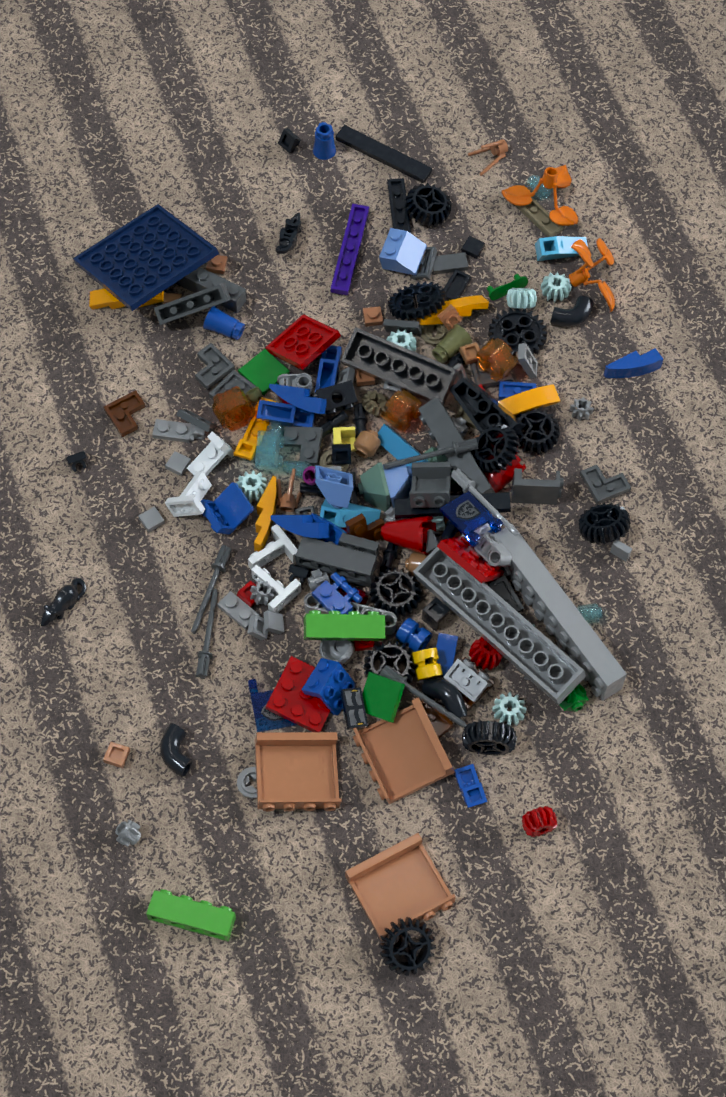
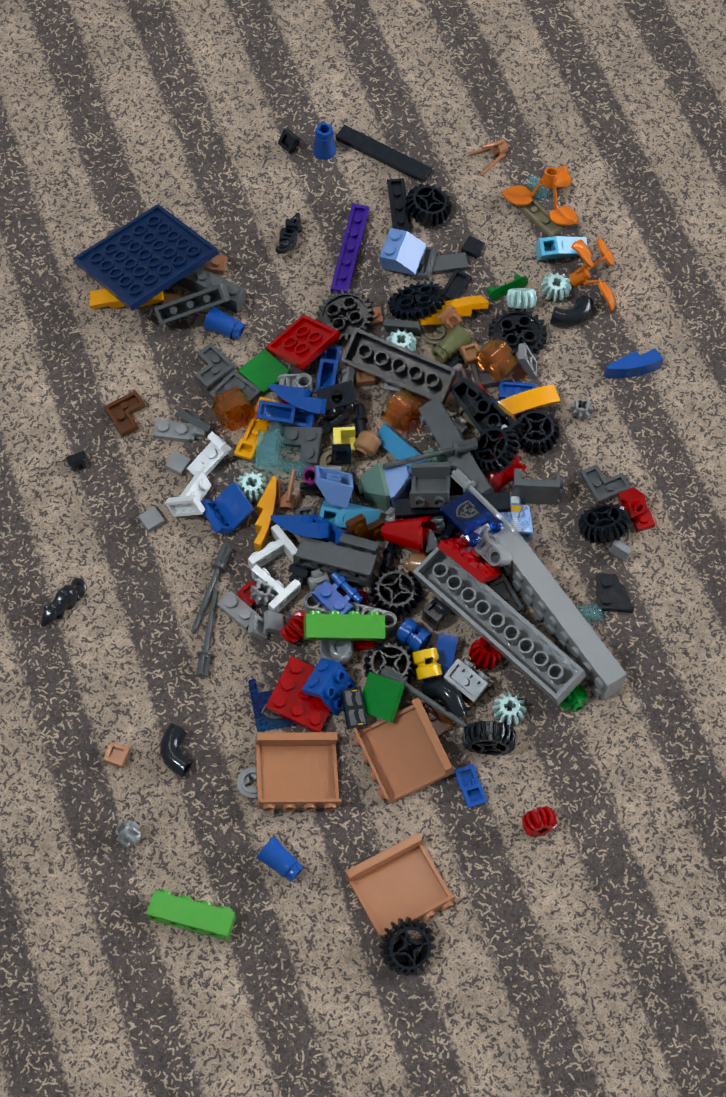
(254, 394): olive hinge -> none
(280, 859): none -> blue plant
(294, 628): none -> red gear
(346, 315): none -> black gear
(371, 406): dark tan gear -> none
(519, 517): none -> light blue torso
(611, 594): none -> black wing
(633, 502): none -> red brick
(643, 521): none -> red plate

